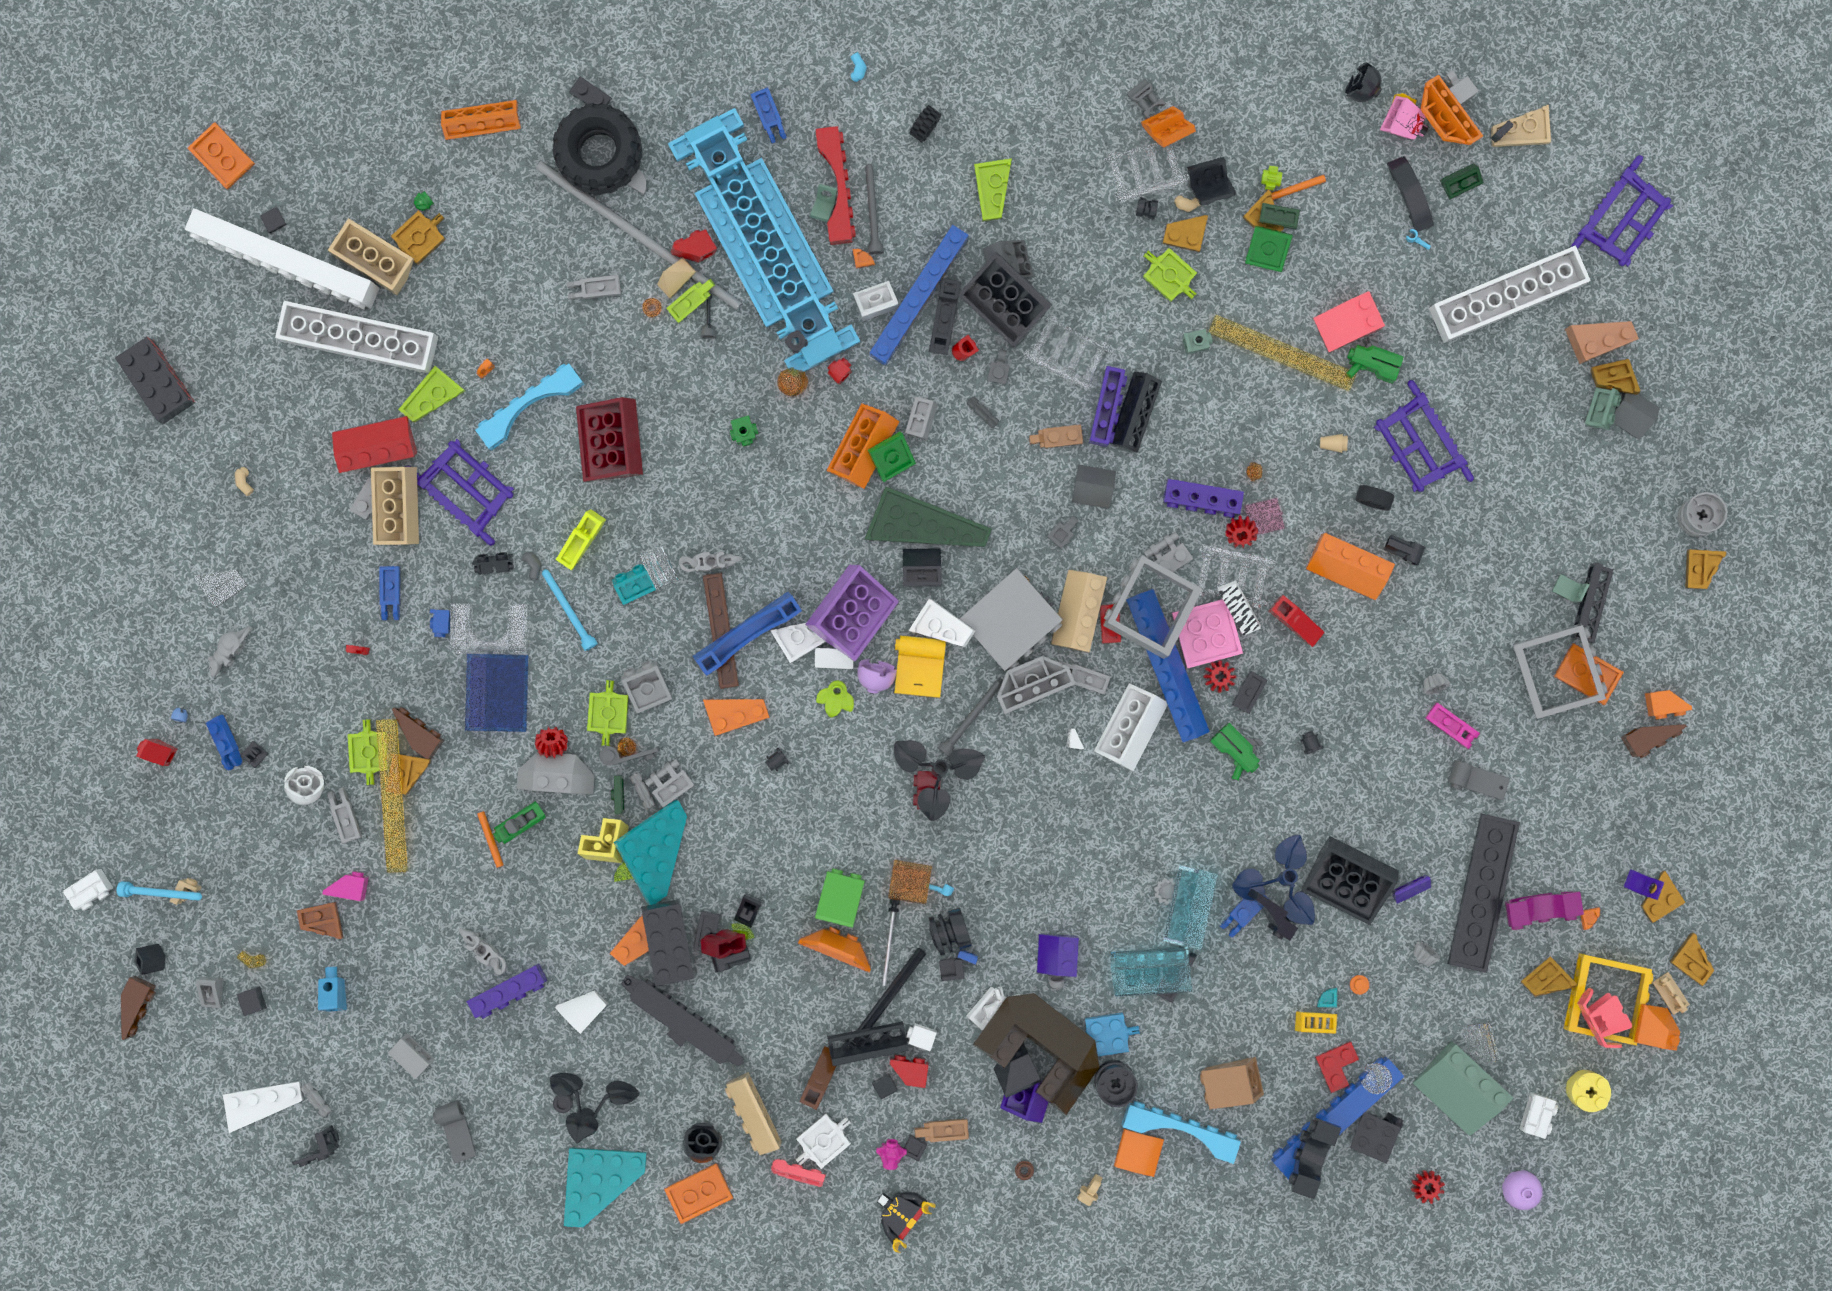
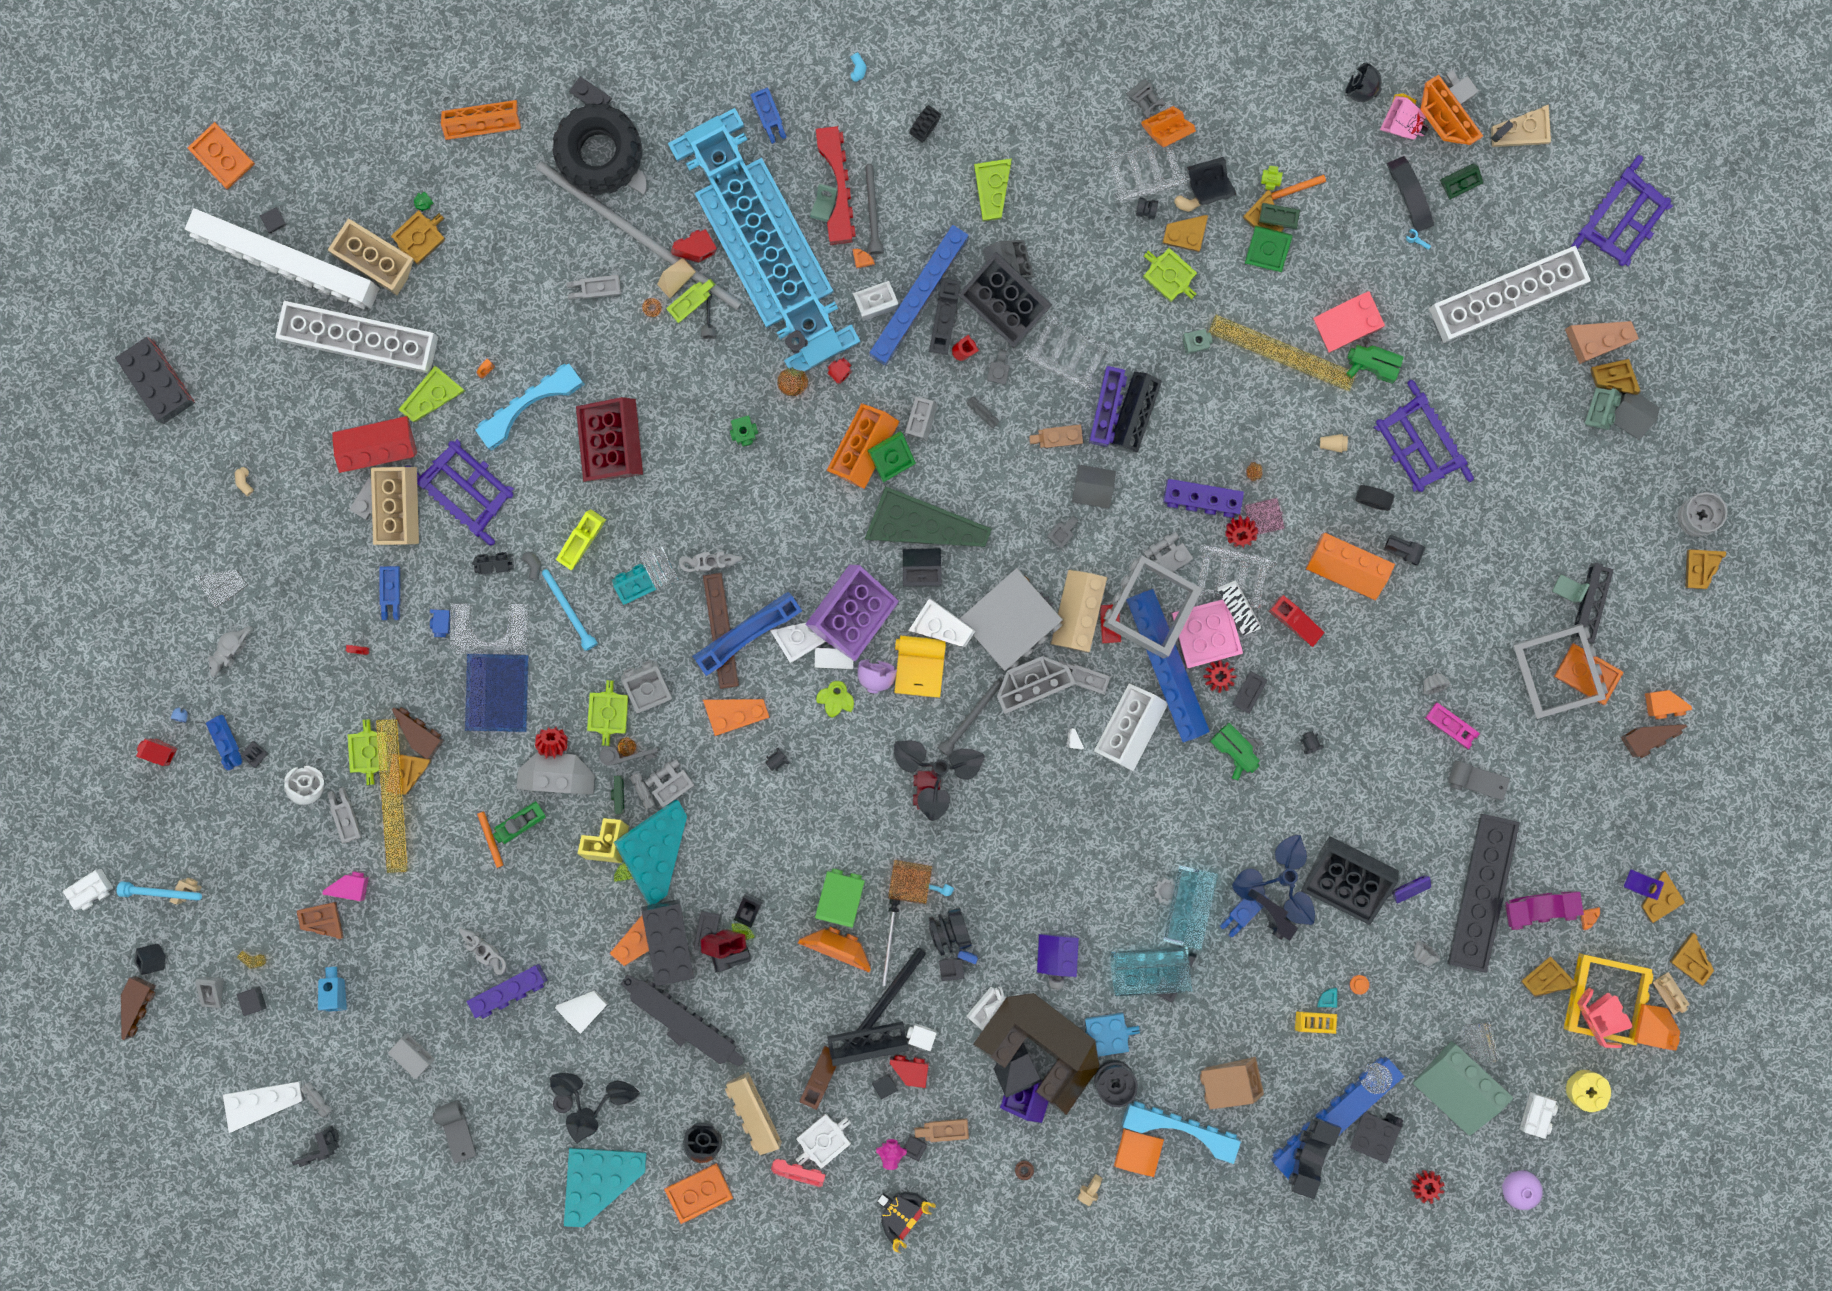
(1332, 1063): red plate -> none

